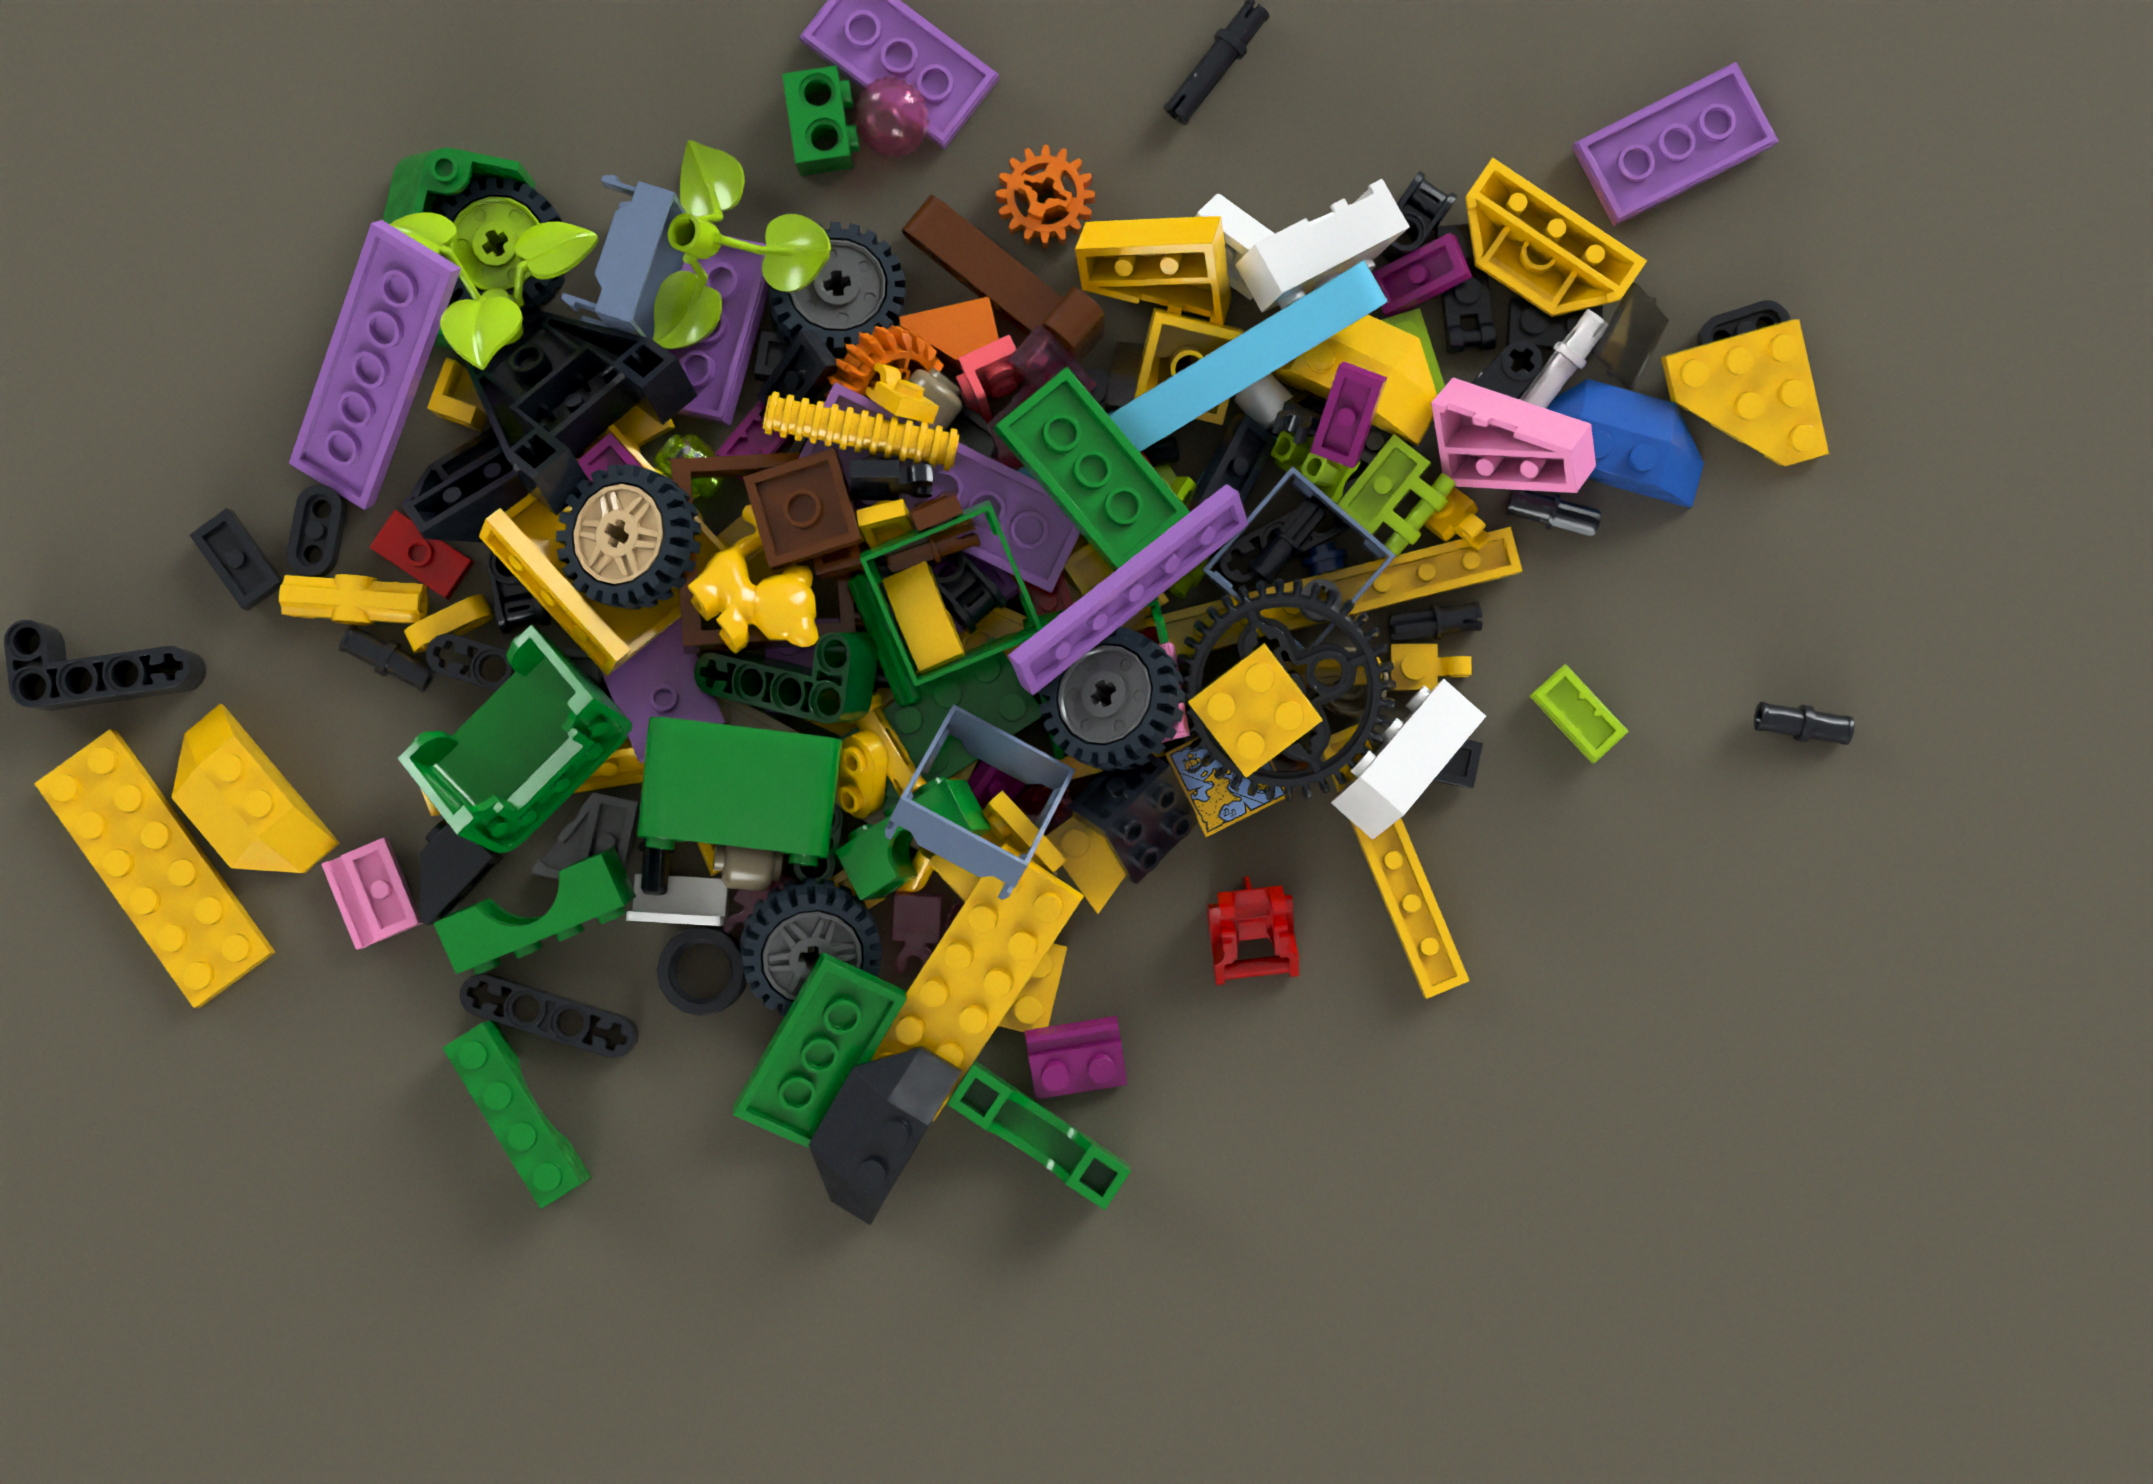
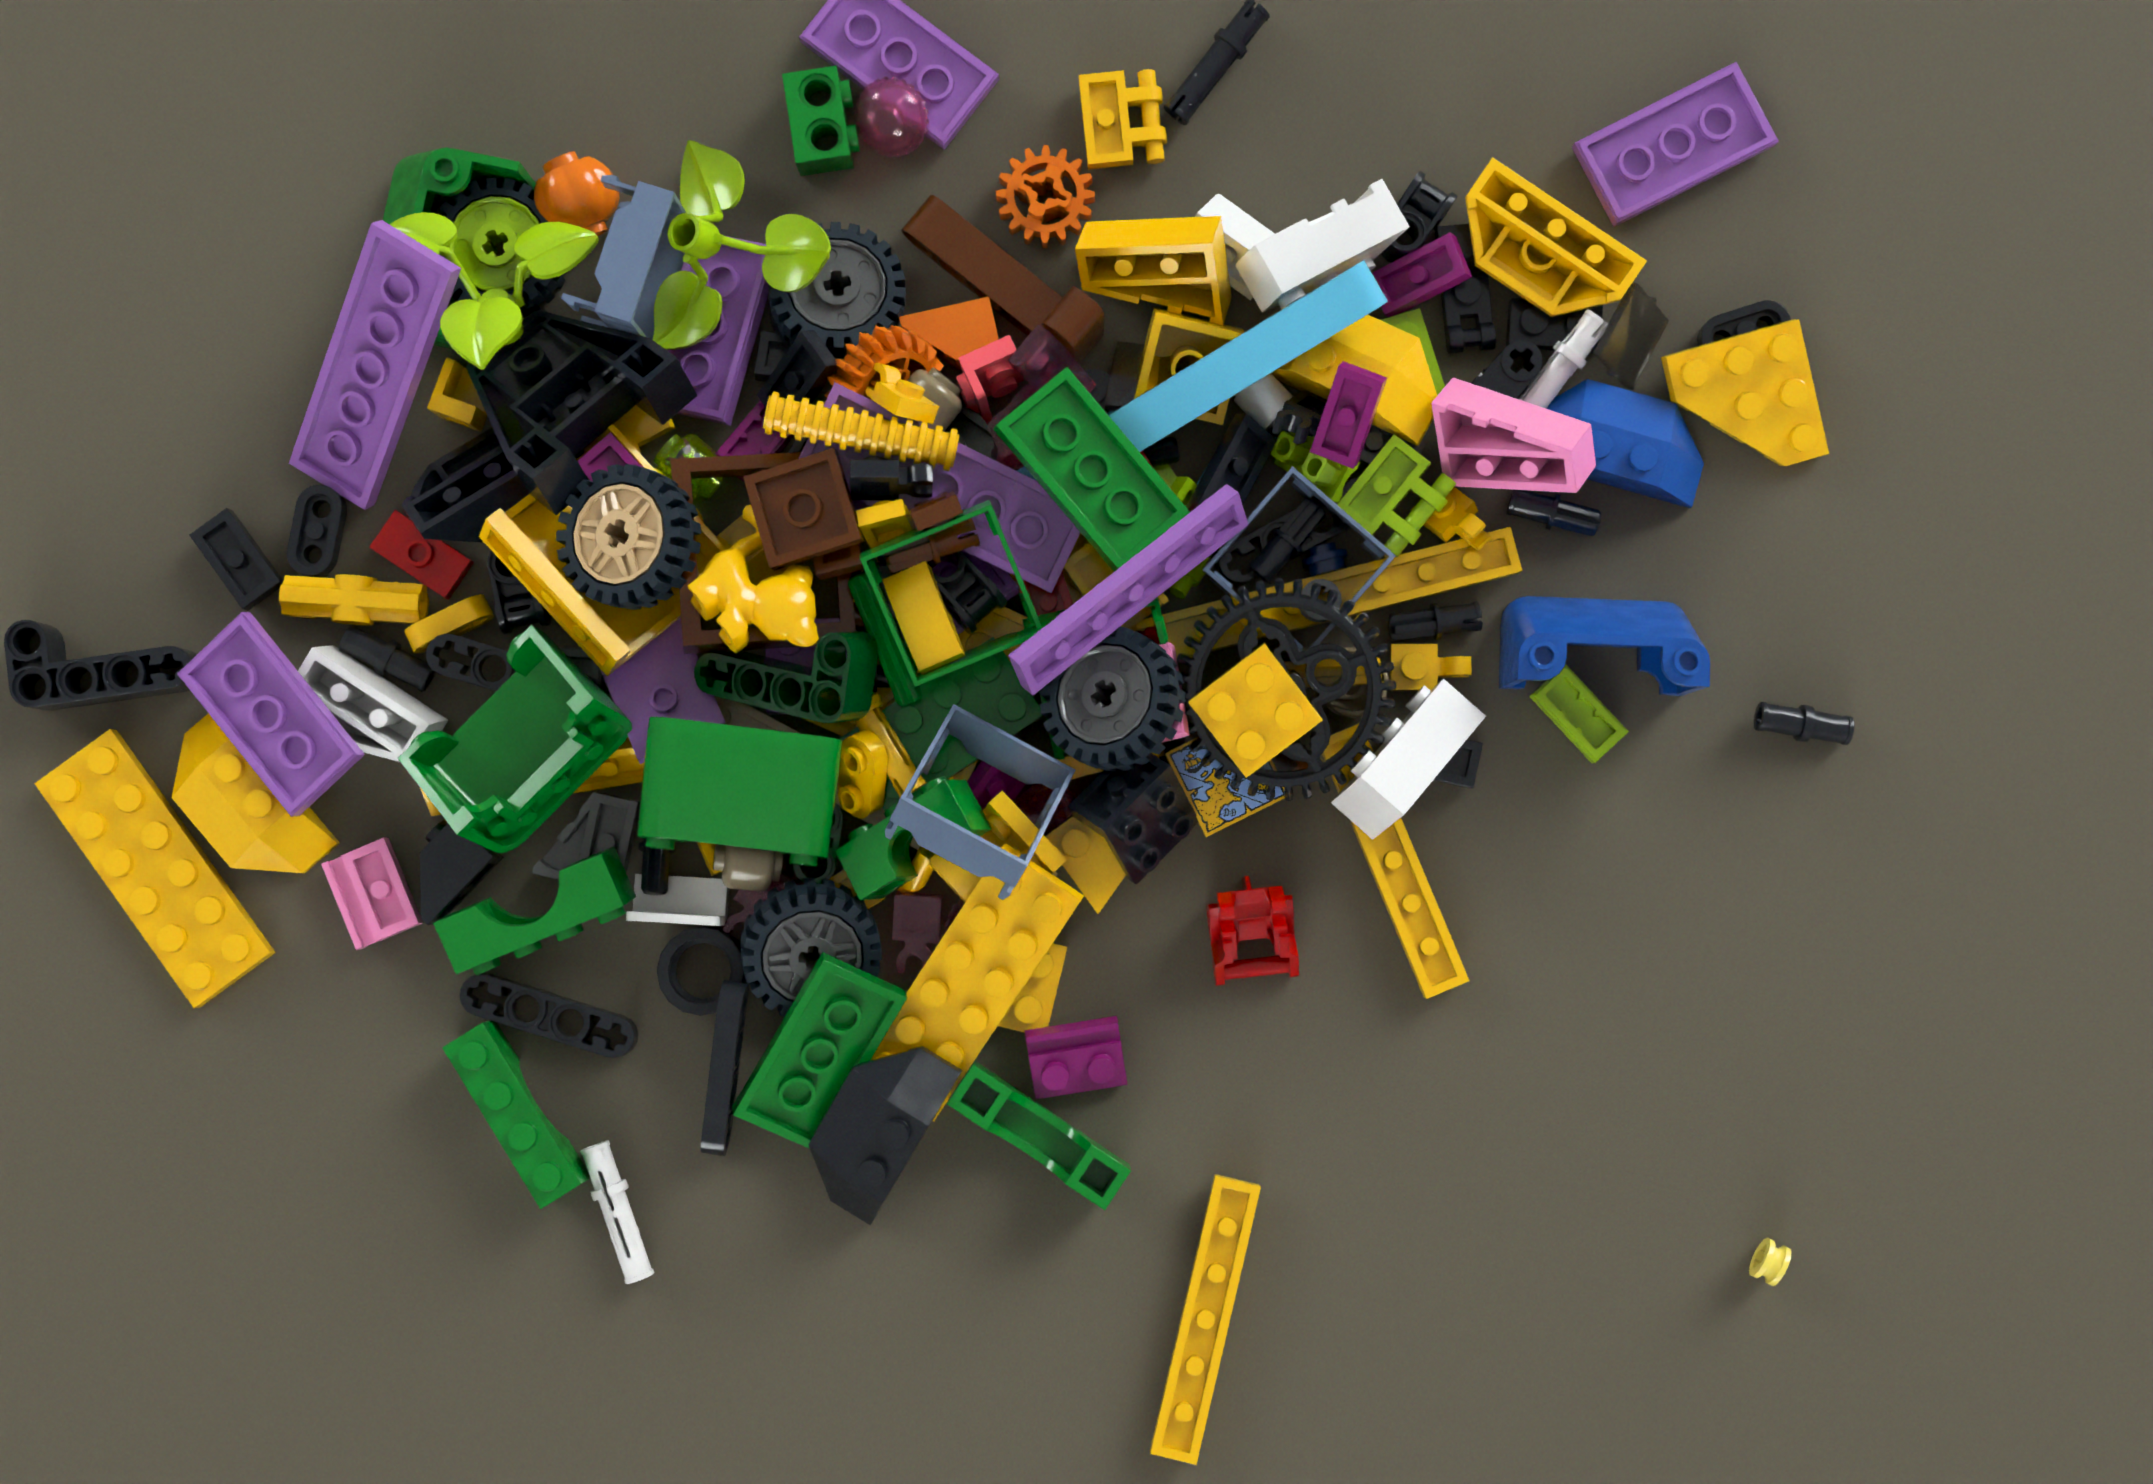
(270, 714): none -> medium lavender plate
(367, 706): none -> white wedge
(574, 192): none -> orange plant
(618, 1215): none -> white pin
(724, 1067): none -> black beam
(1107, 118): none -> yellow plate
(1205, 1319): none -> yellow plate
(1541, 628): none -> blue windscreen
(1770, 1261): none -> light yellow bush

